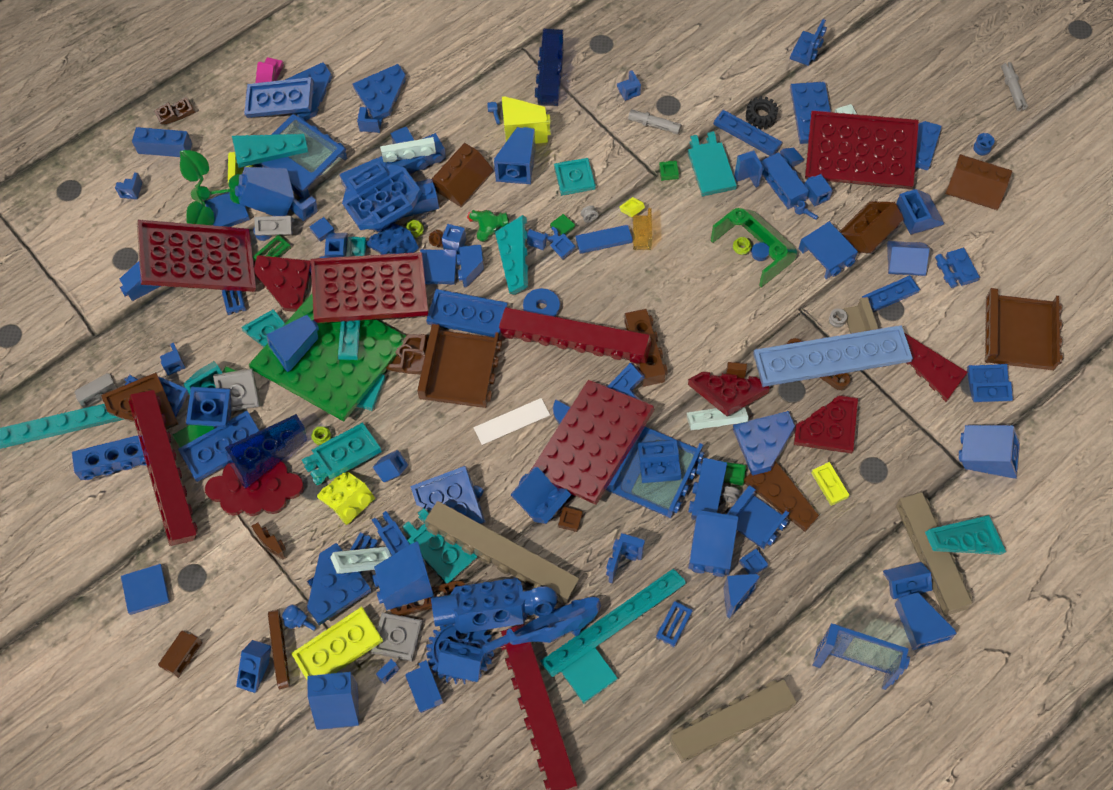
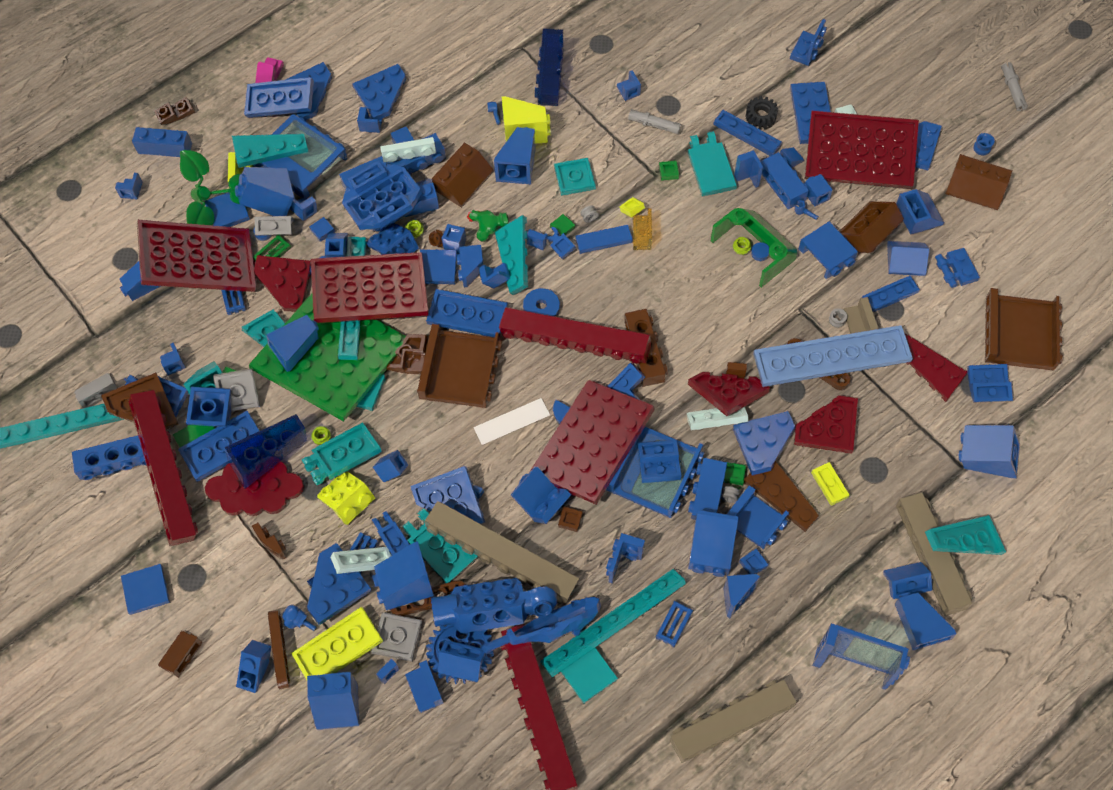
(494, 277): none -> blue panel

